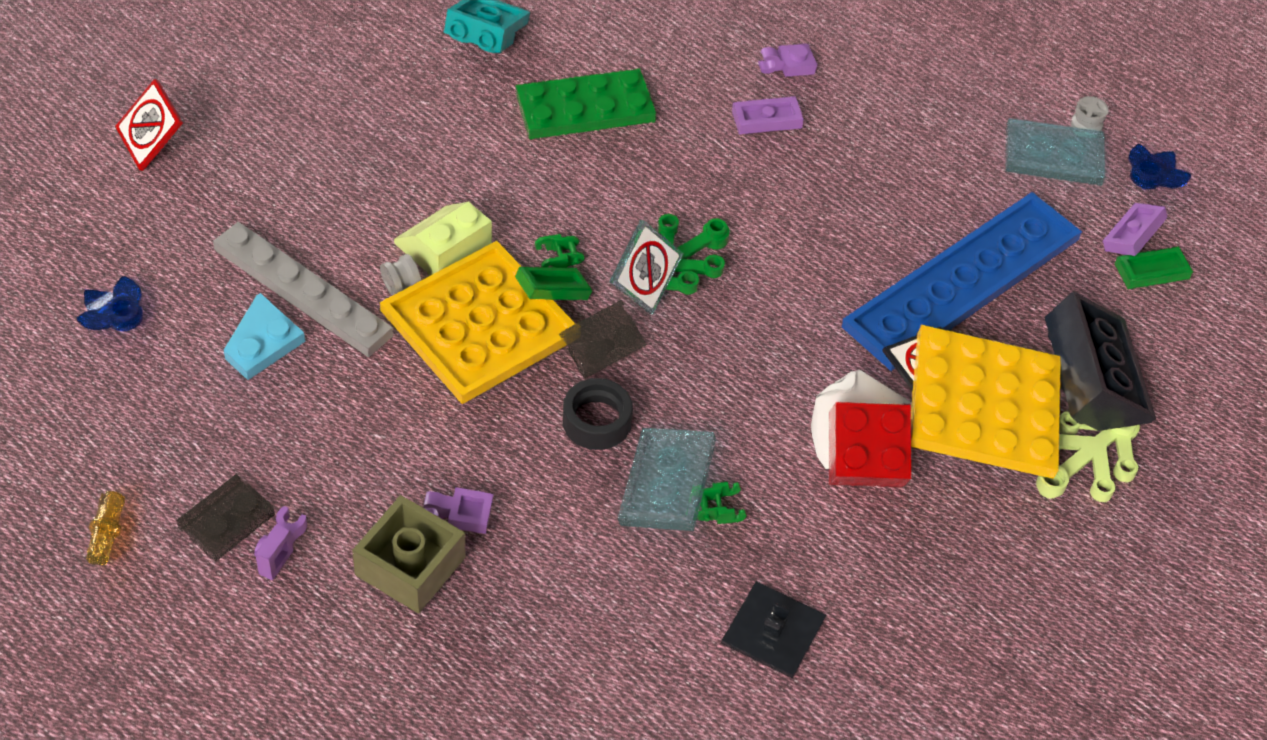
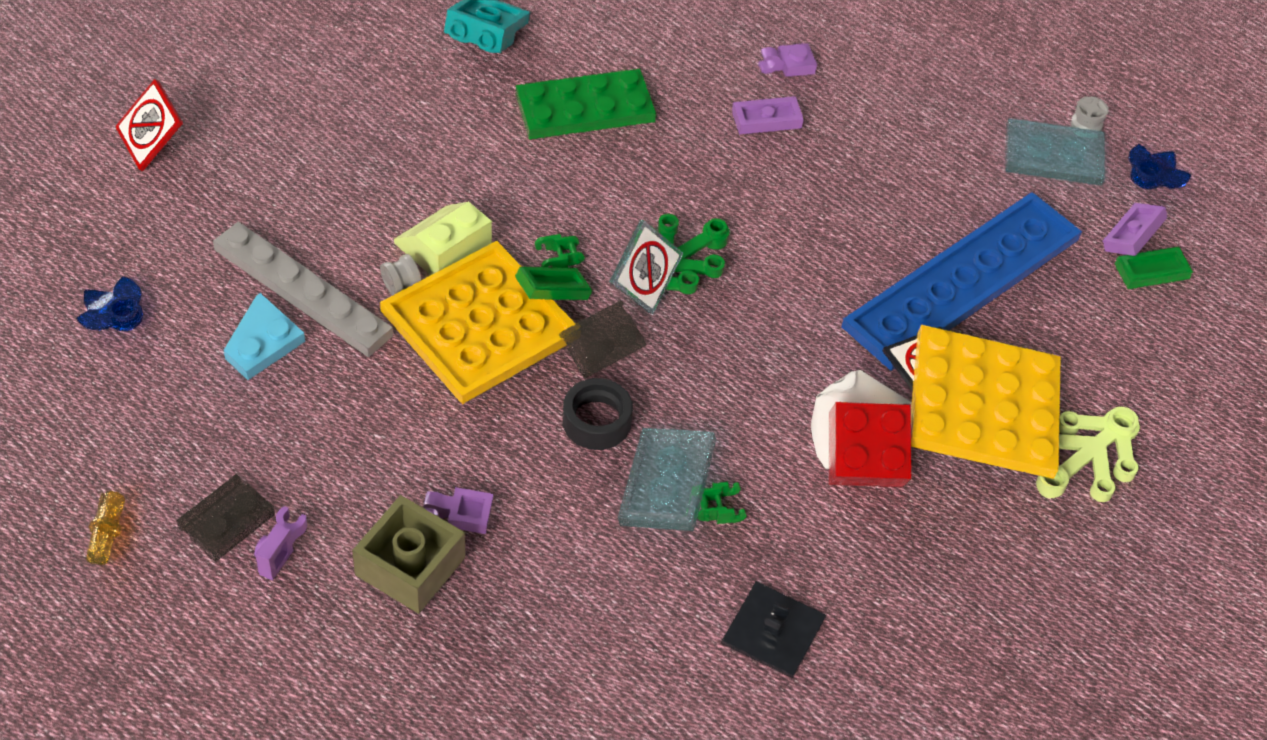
(1098, 365): black slope -> none

